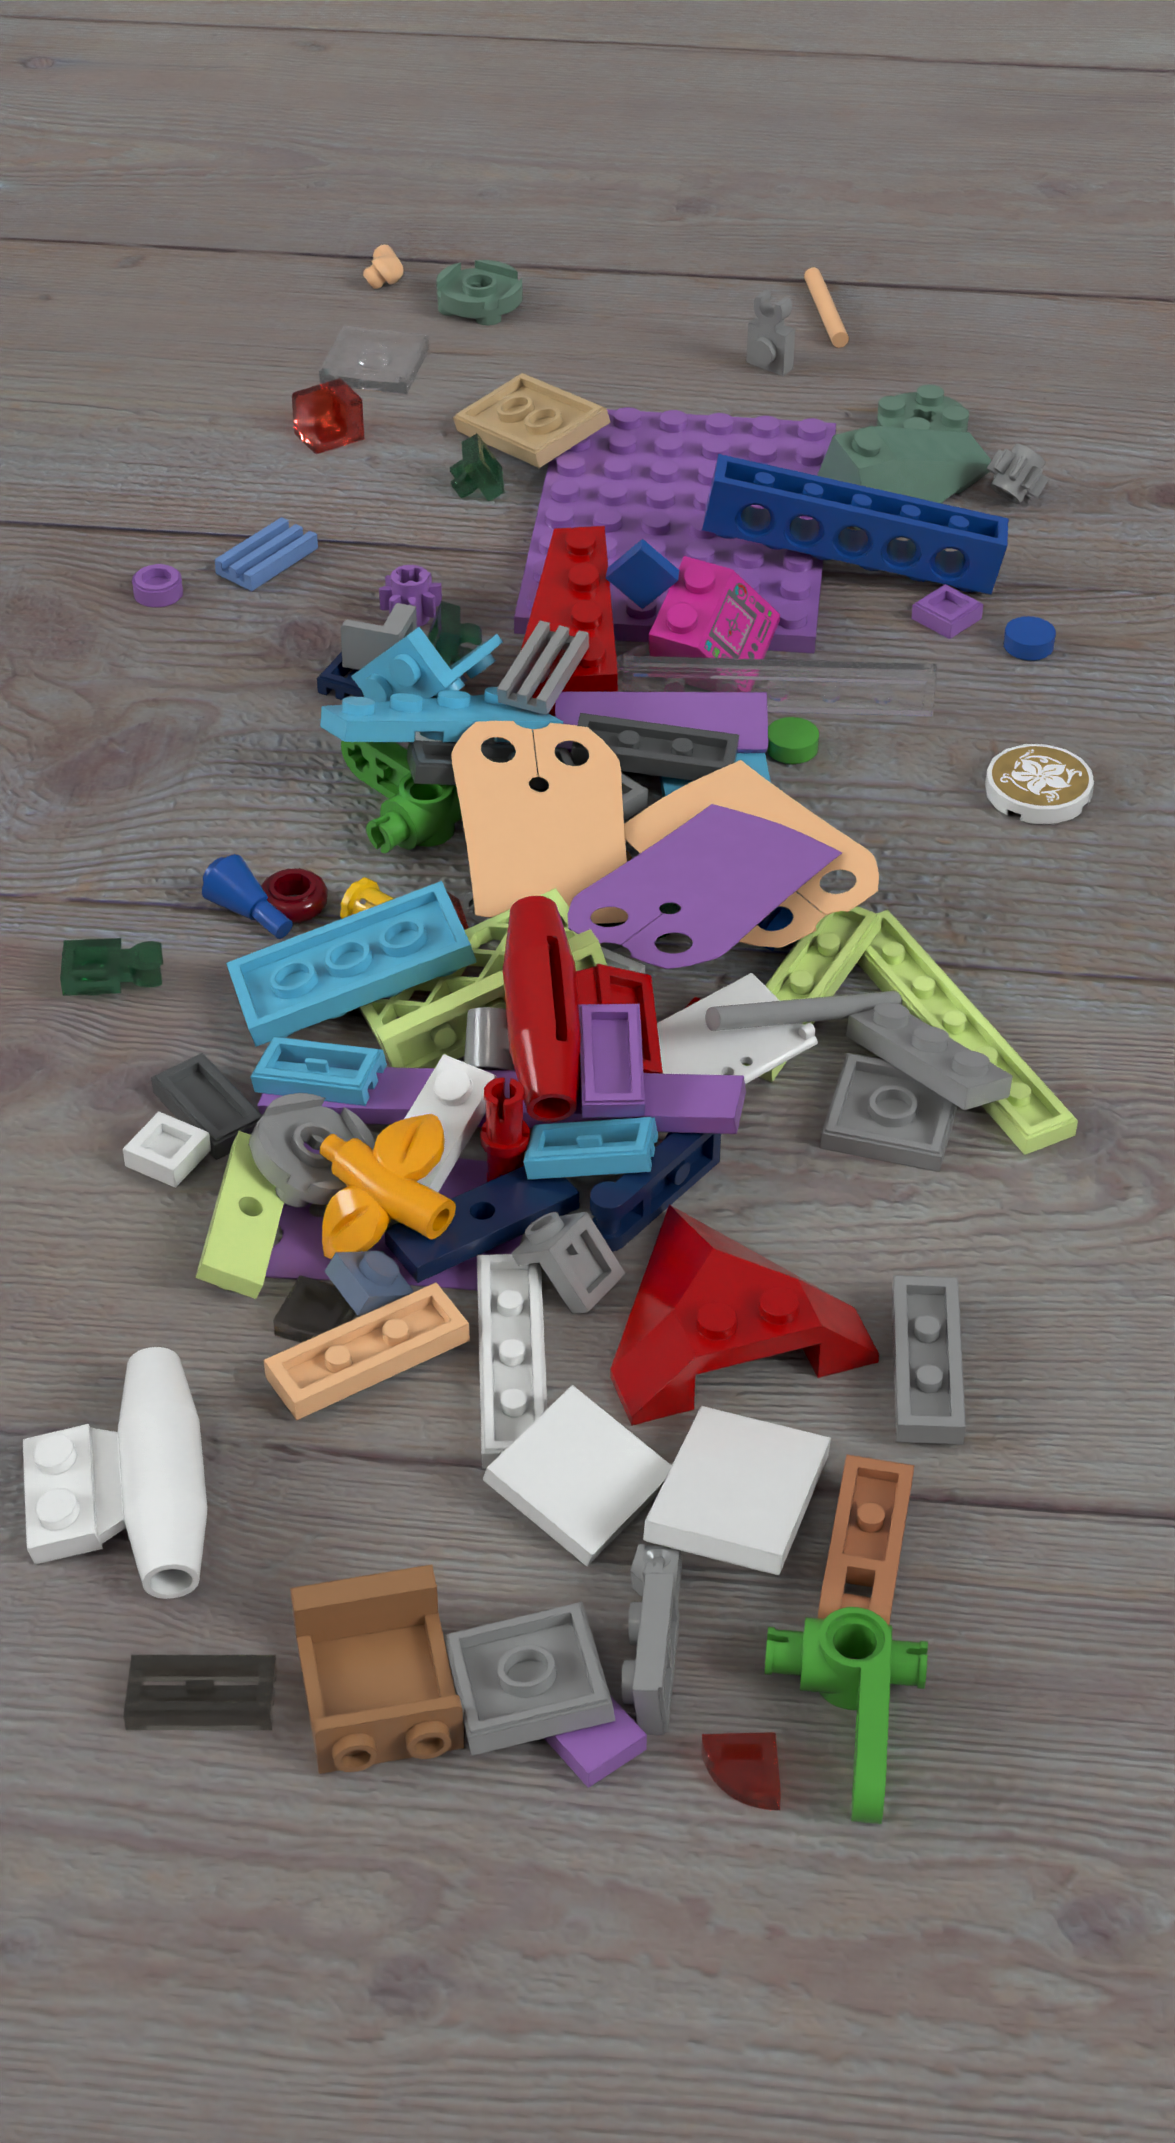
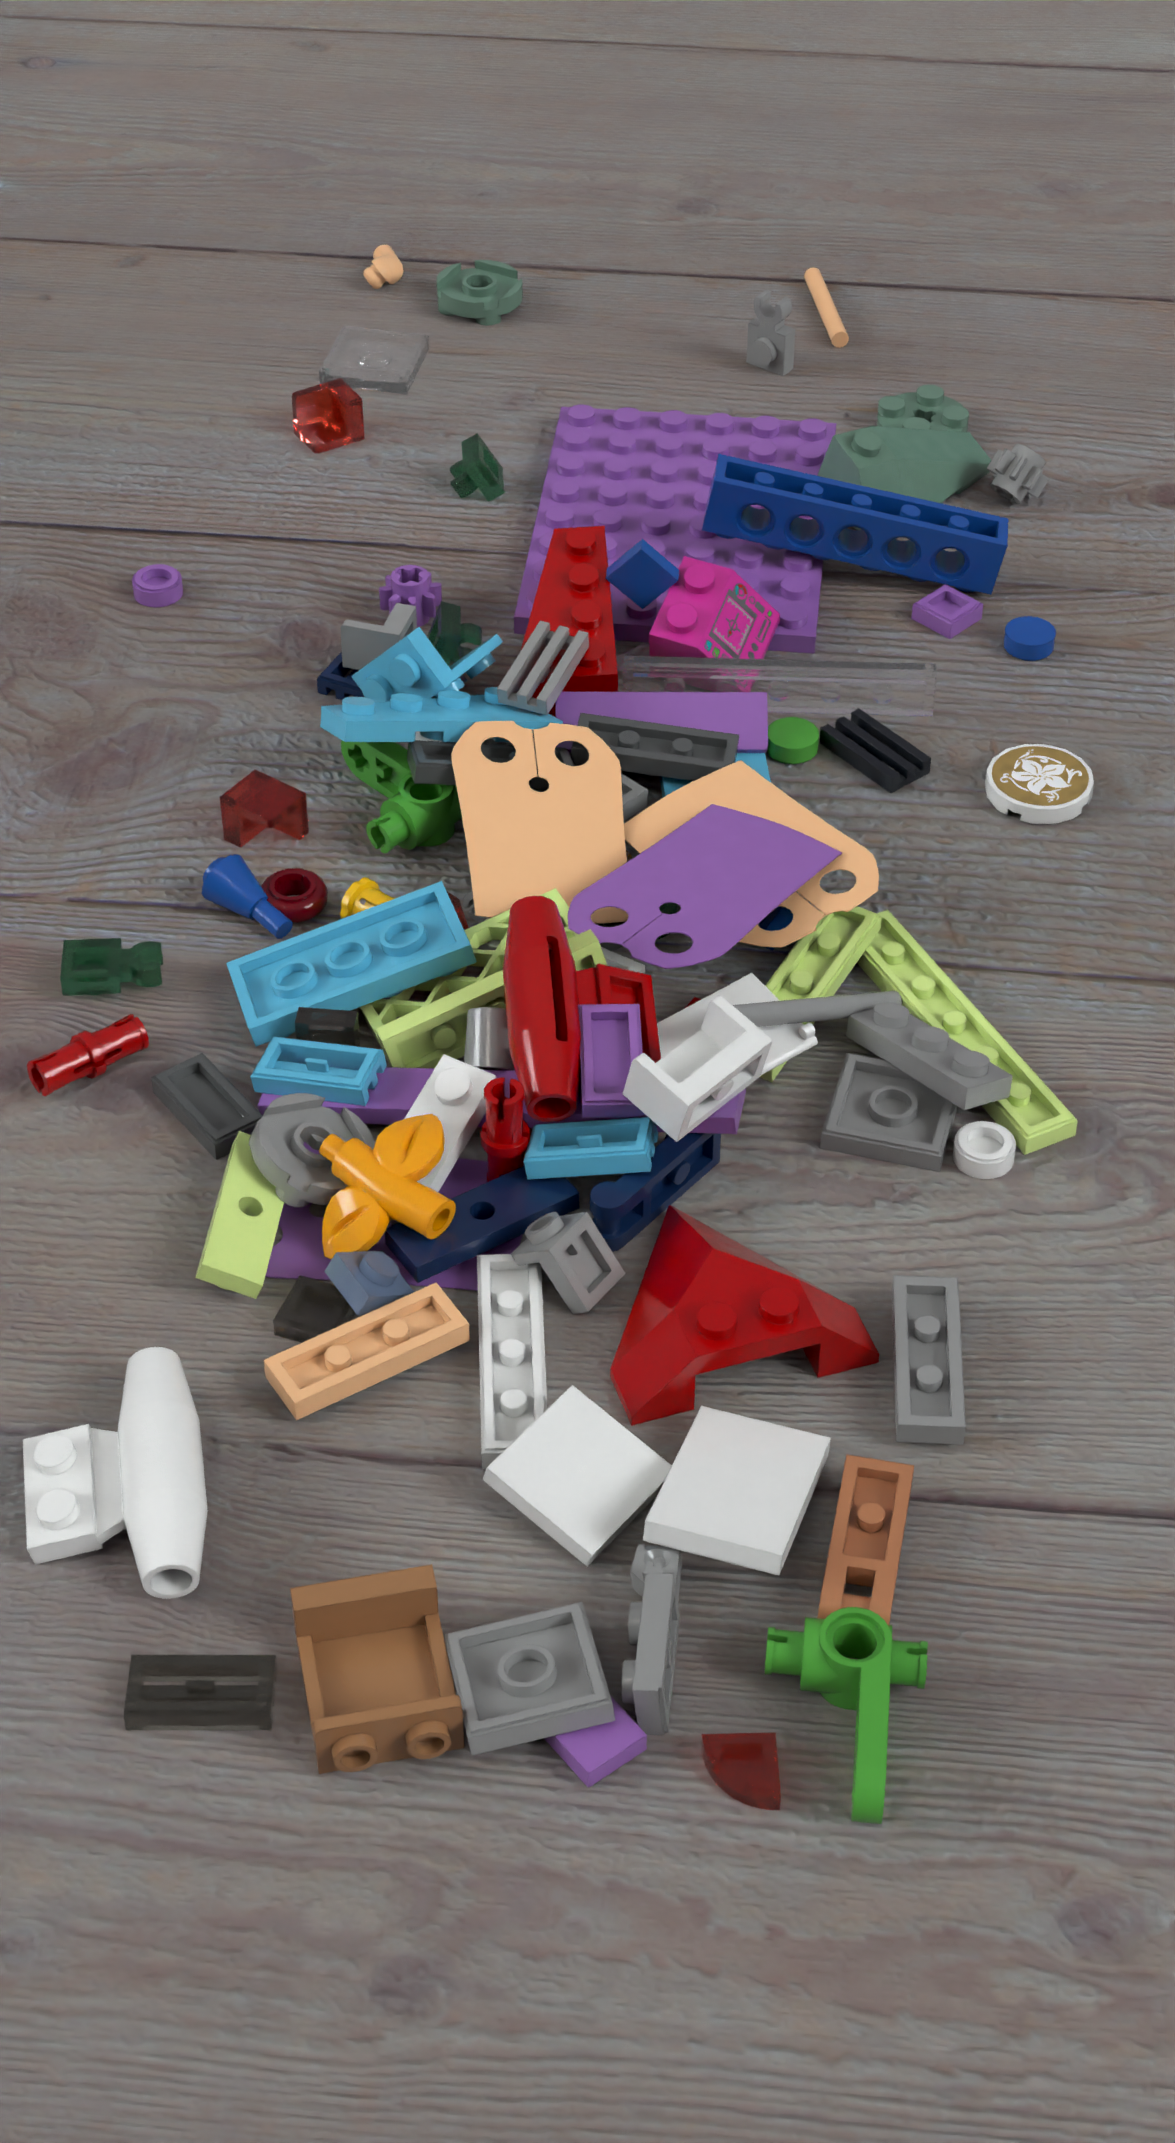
(87, 1054): none -> red pin
(167, 1149): white plate -> none
(262, 803): none -> clear red panel
(265, 554): medium blue tile -> none
(327, 1026): none -> clear smoke plate
(531, 419): tan tile -> none
(700, 1071): none -> white panel
(880, 746): none -> black tile
(984, 1150): none -> white tile

